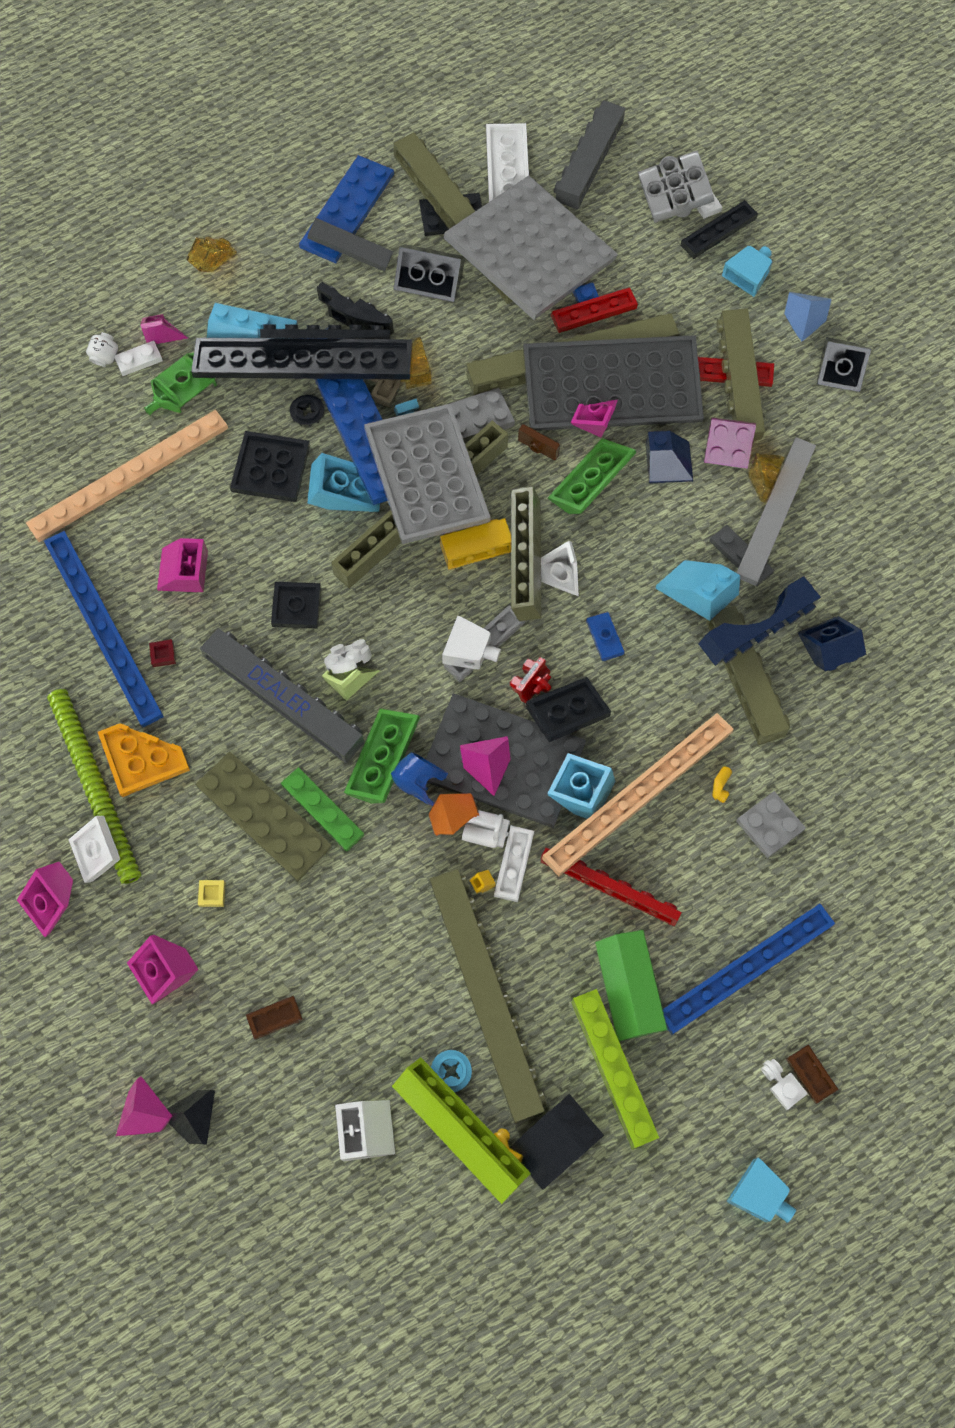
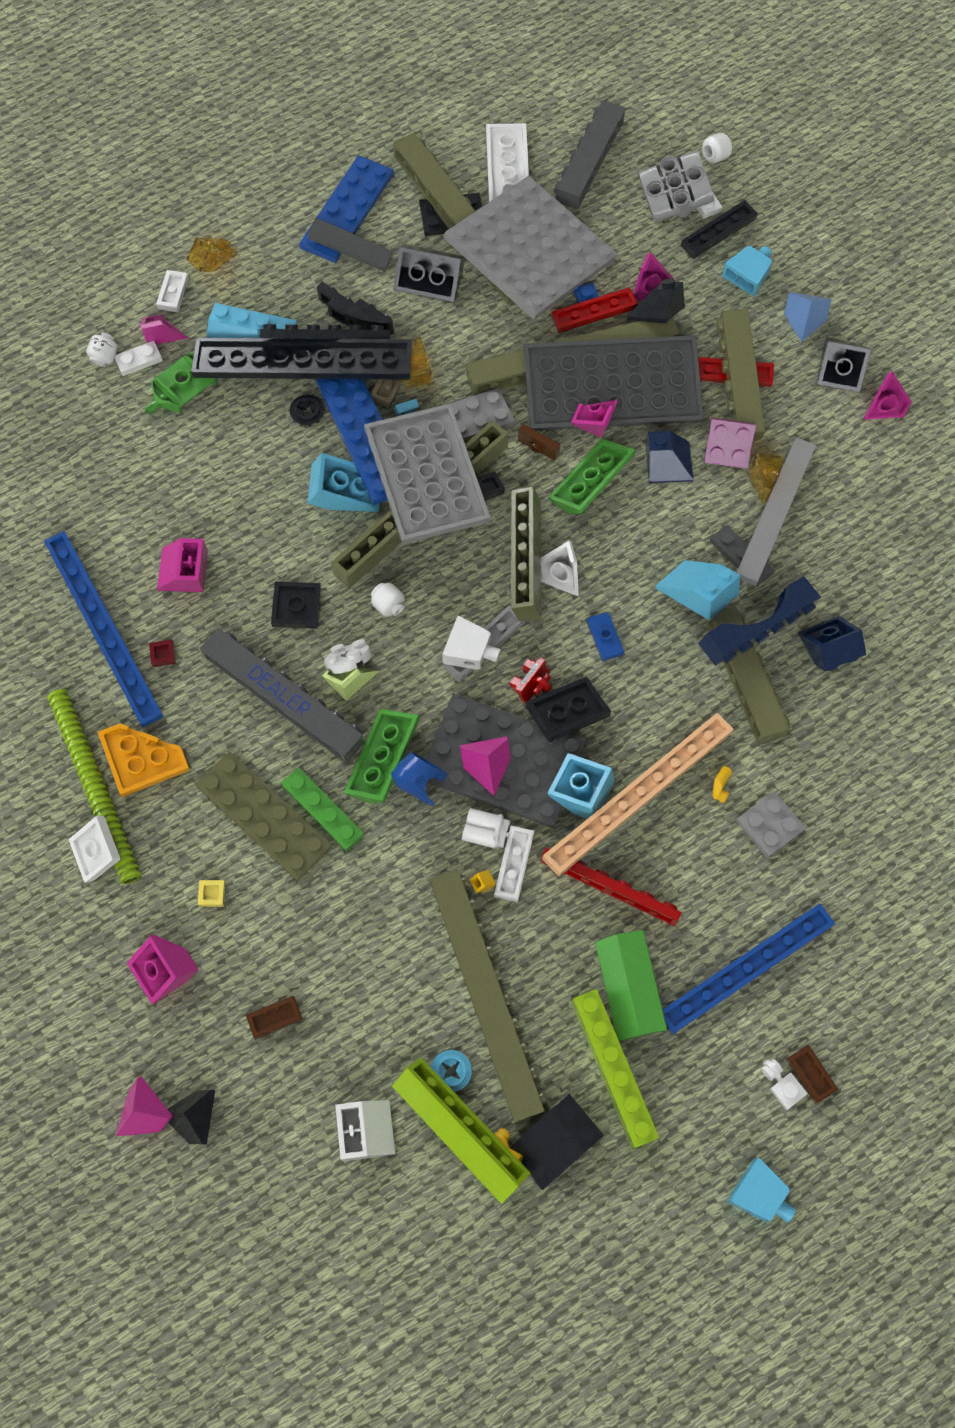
(46, 896): dark pink slope -> none
(126, 475): light nougat plate -> none
(172, 291): none -> white plate
(270, 466): black plate -> none
(387, 599): none -> white head
(452, 812): orange slope -> none
(476, 543): yellow brick -> none
(490, 486): none -> black plate
(650, 276): none -> dark pink slope
(660, 303): none -> black slope
(717, 148): none -> white head
(890, 400): none -> dark pink slope

